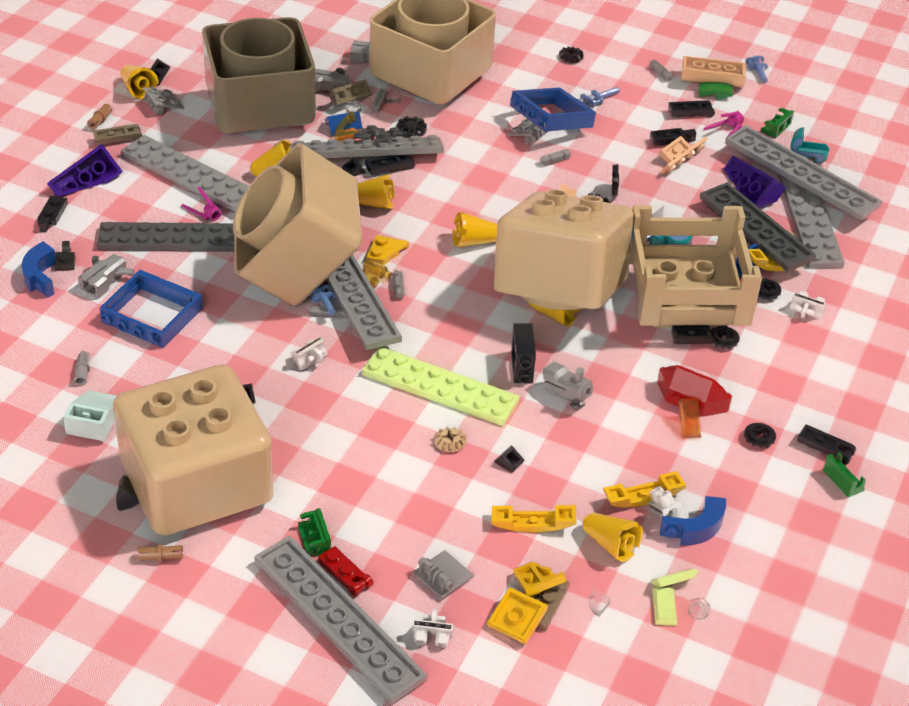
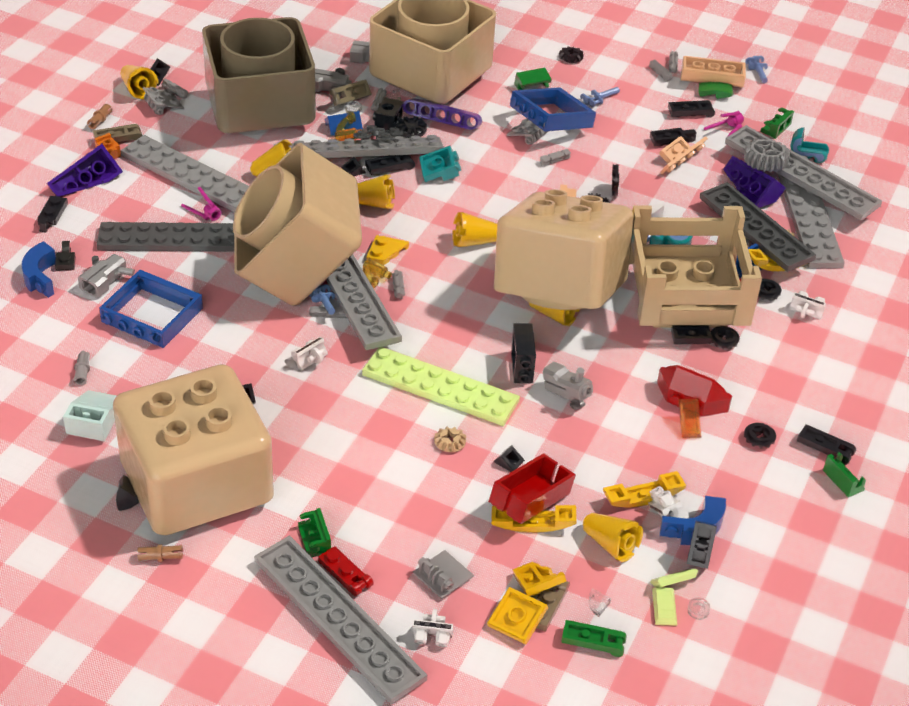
(110, 145): none -> orange brick
(175, 88): none -> light grey axle
(388, 113): none -> black brick
(434, 113): none -> dark purple beam
(440, 163): none -> teal plate
(531, 488): none -> red piece
(532, 77): none -> green hinge
(594, 637): none -> green plate
(673, 61): none -> light grey axle
(701, 544): none -> brick
(766, 155): none -> light grey gear

